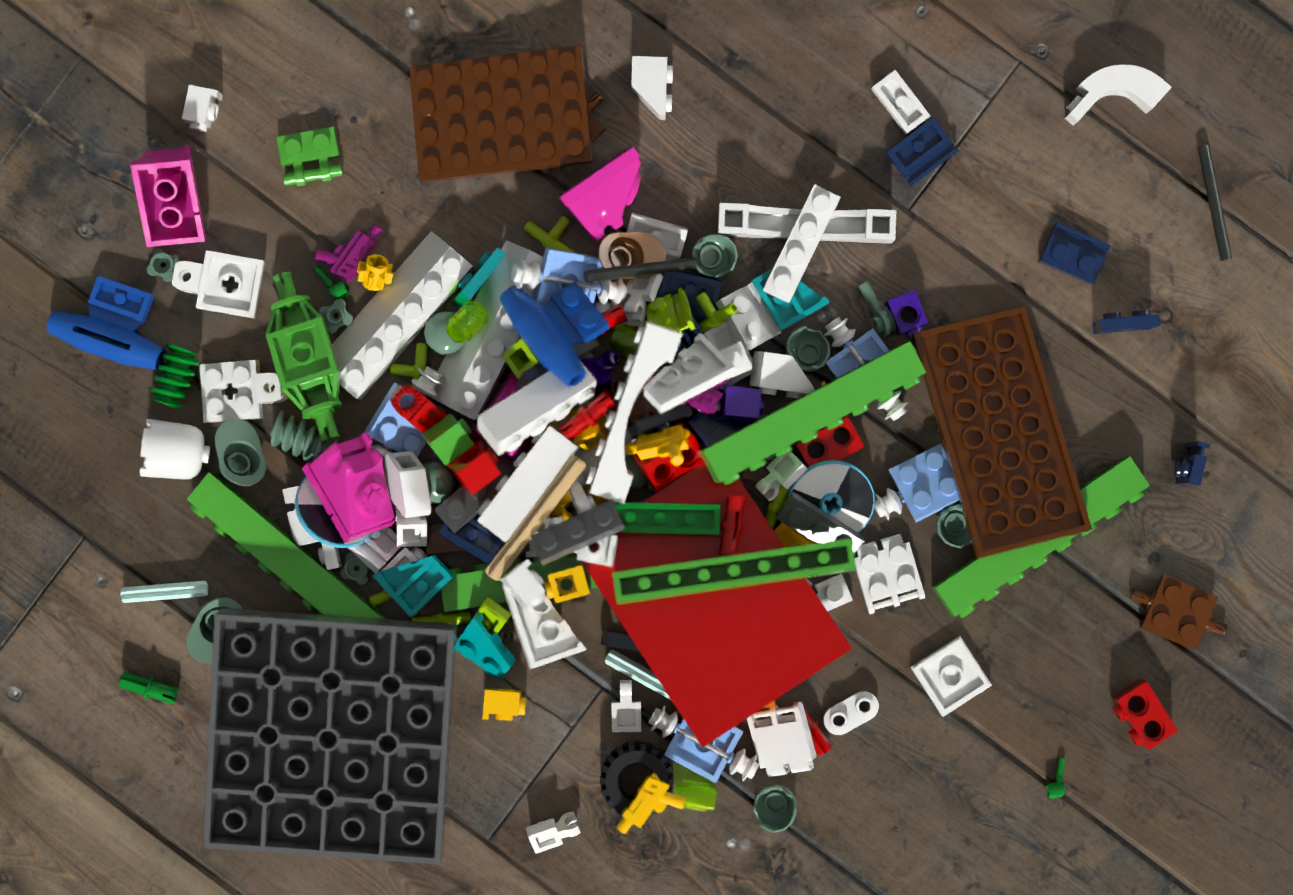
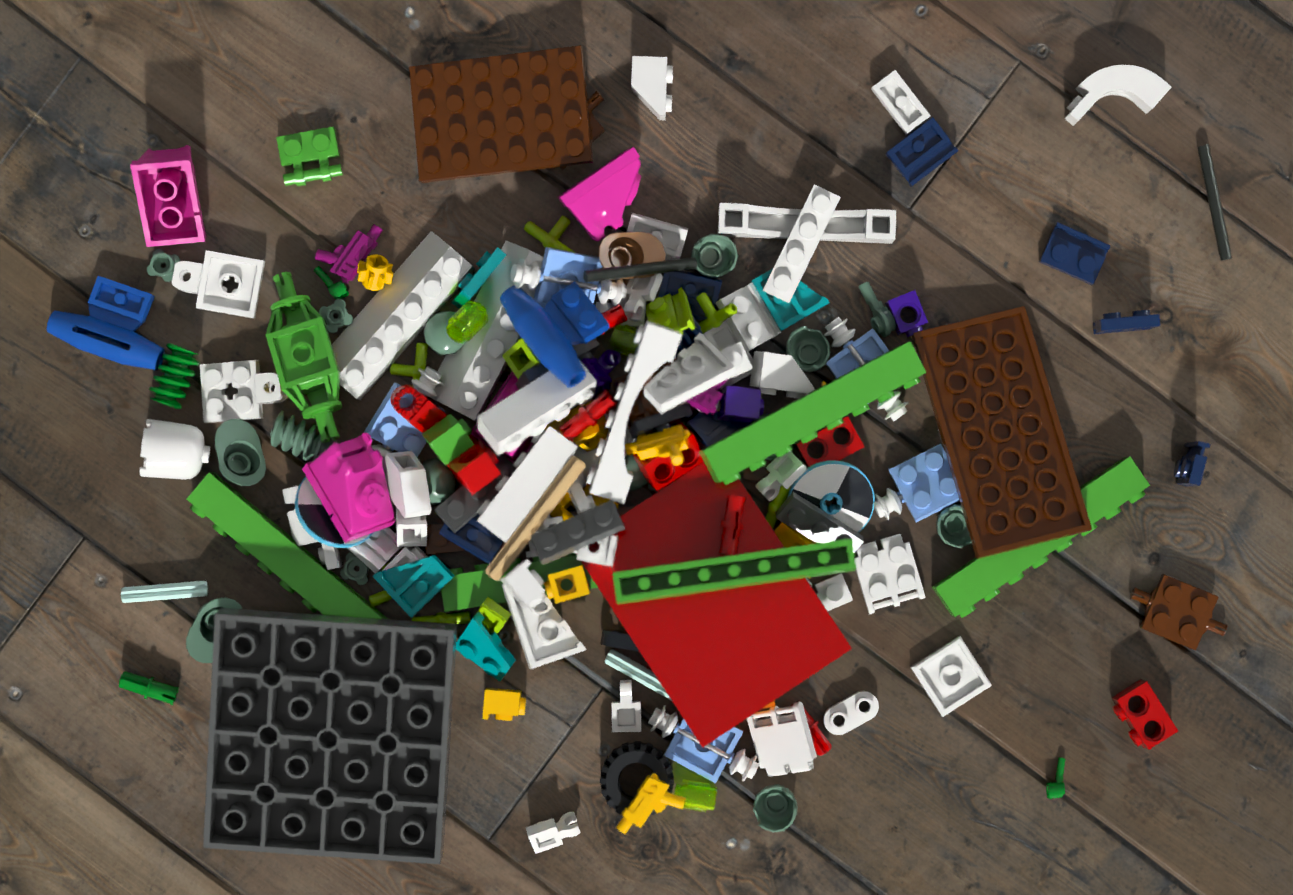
(201, 107): white brick -> none
(669, 518): green plate -> none

